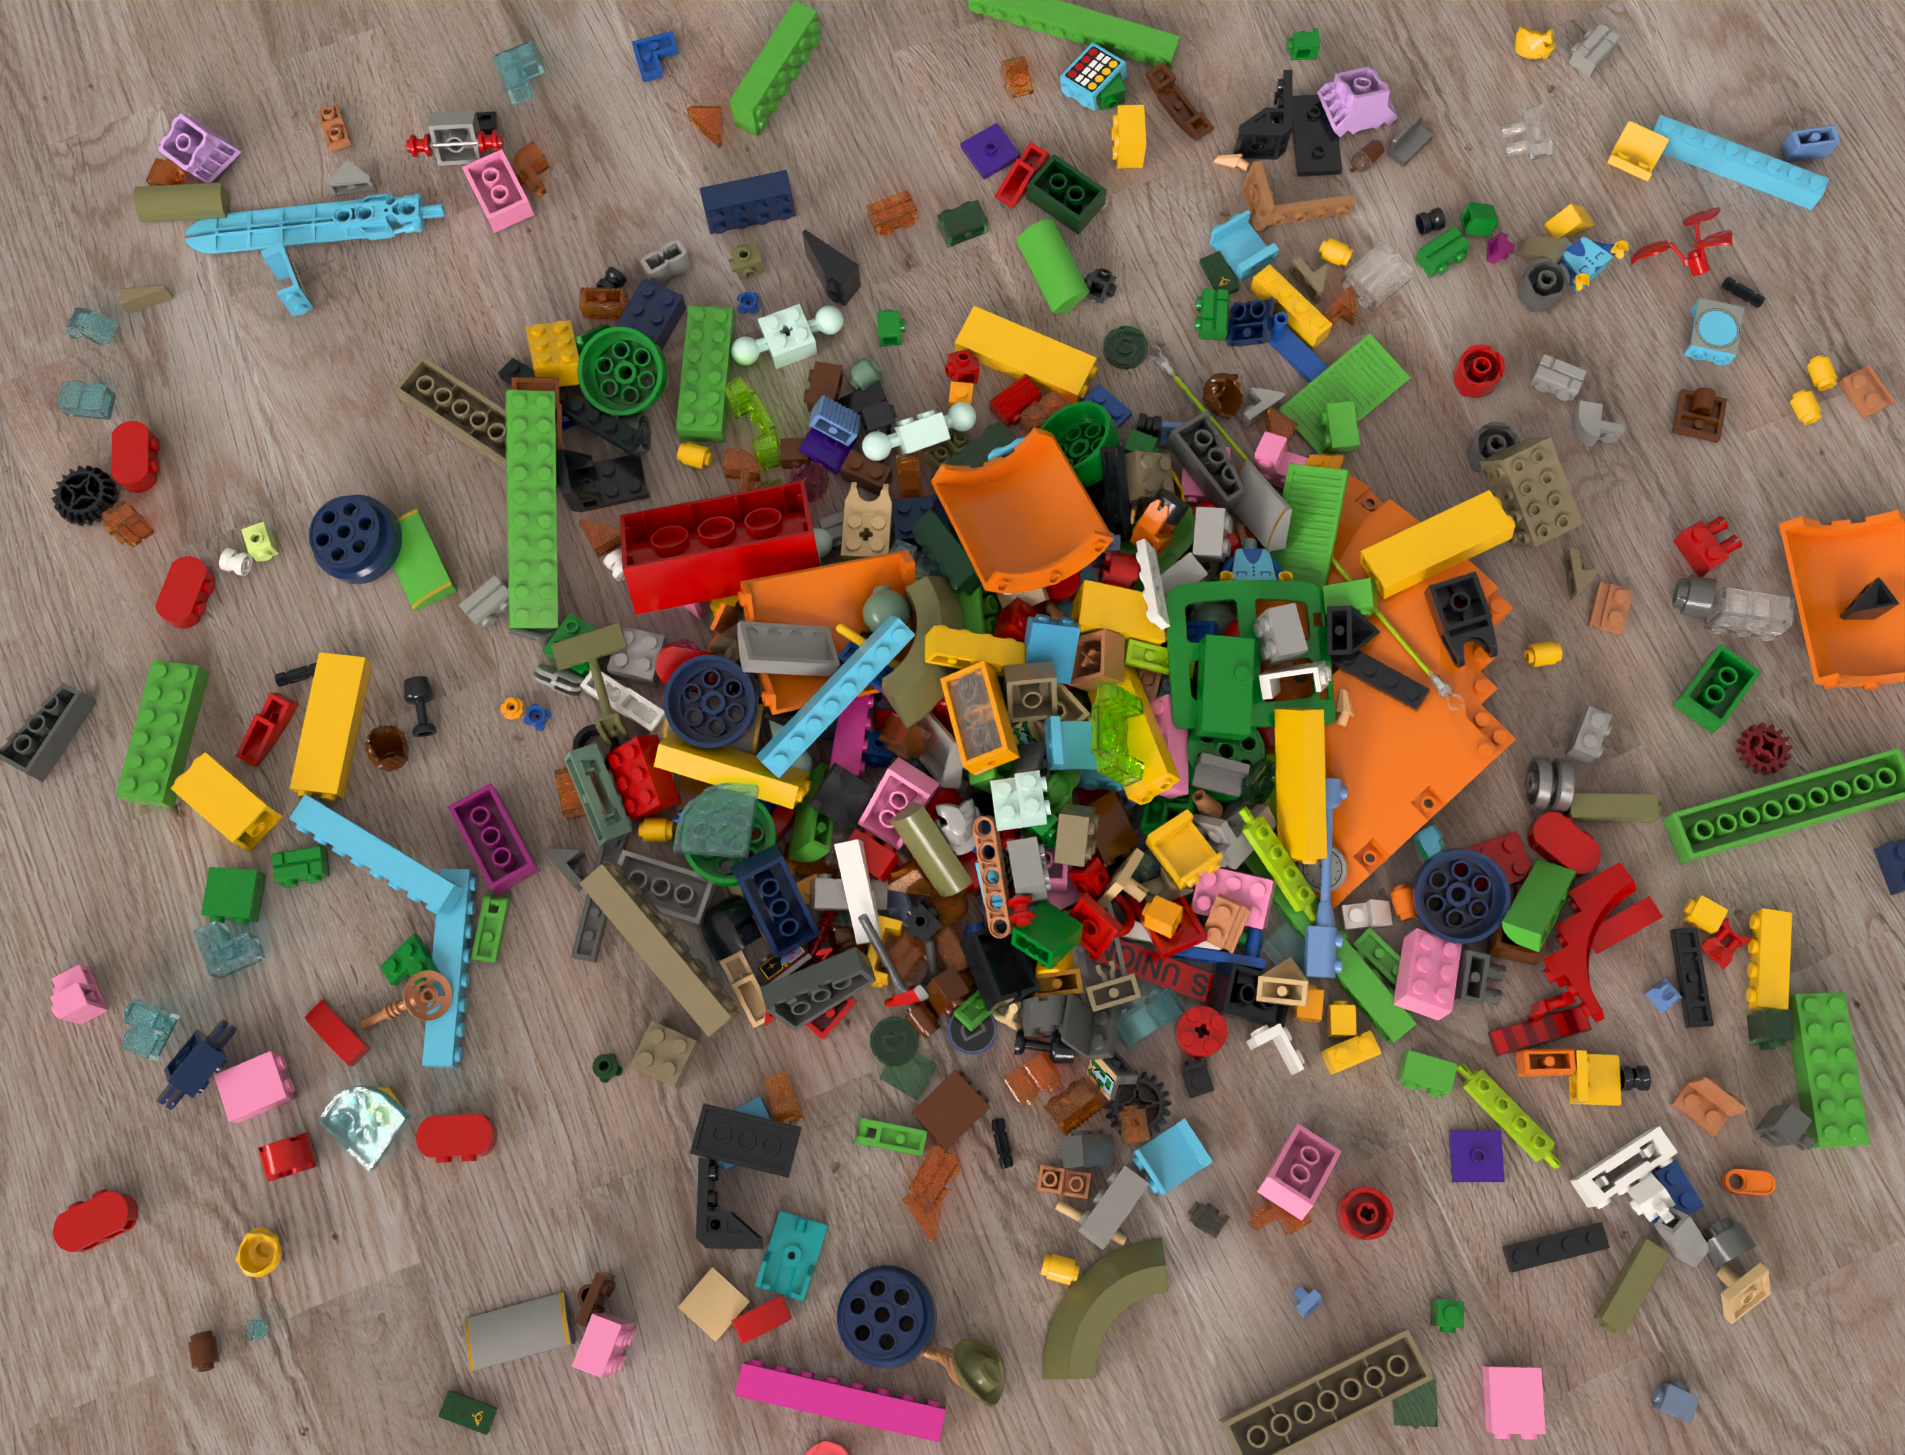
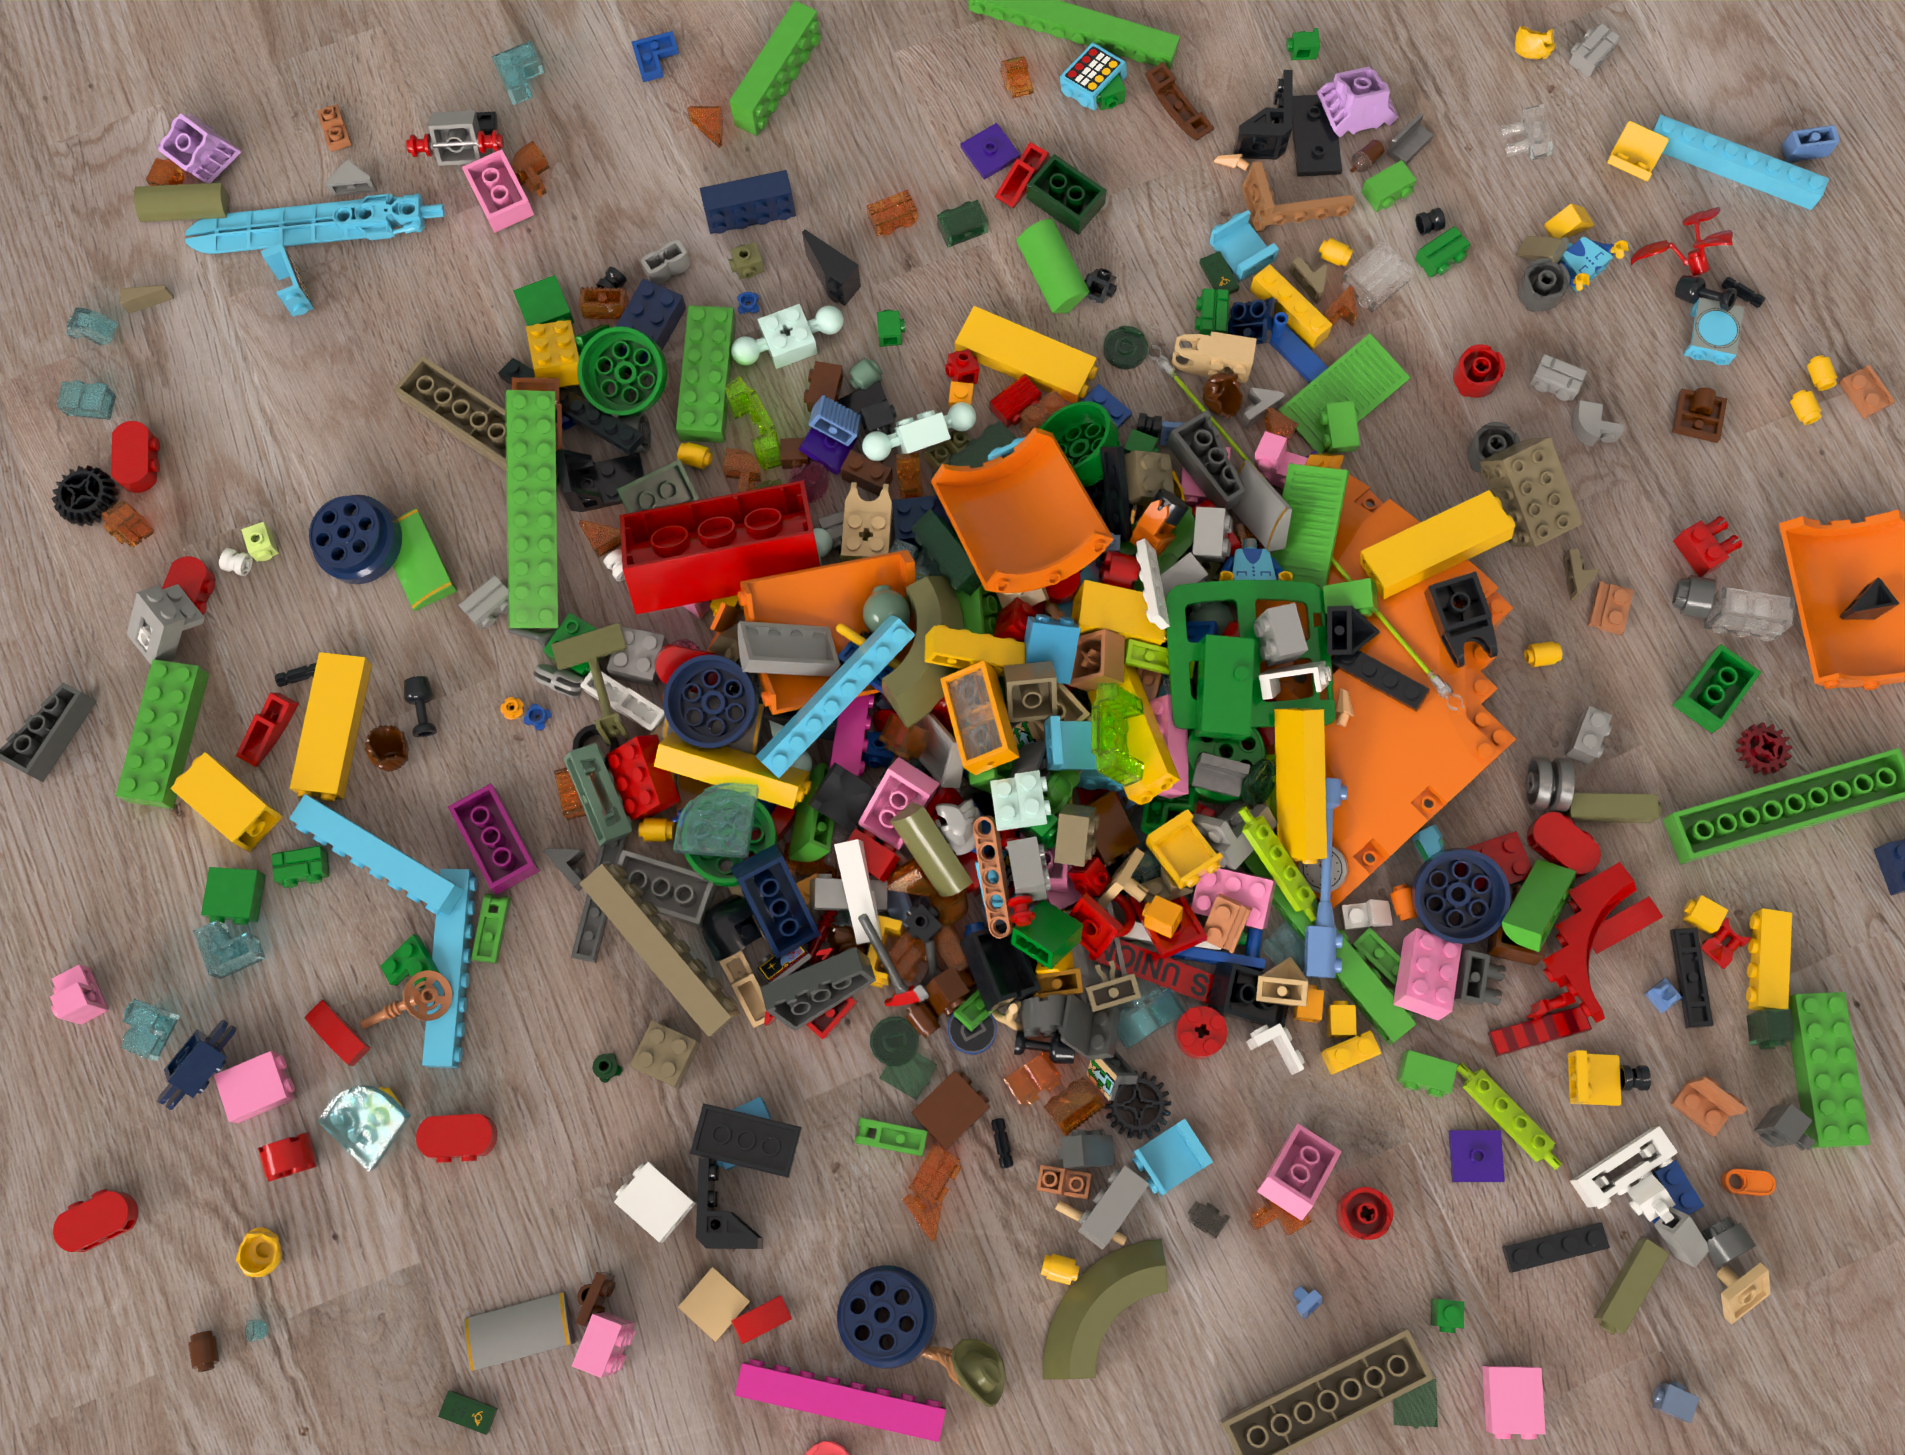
(159, 621): none -> light grey brick
(543, 302): none -> green brick
(654, 1202): none -> white panel
(658, 489): none -> brick
(783, 1099): clear orange brick -> none
(795, 1275): teal piece -> none
(1129, 136): yellow brick -> none
(1133, 1125): clear orange brick -> none
(1196, 1077): black bracket -> none
(1207, 805): medium nougat cone -> none
(1216, 355): none -> tan brick
(1389, 186): none -> bright green brick
(1479, 219): green brick -> none
(1499, 248): magenta tile -> none
(1545, 1062): orange brick -> none
(1692, 287): none -> black piece

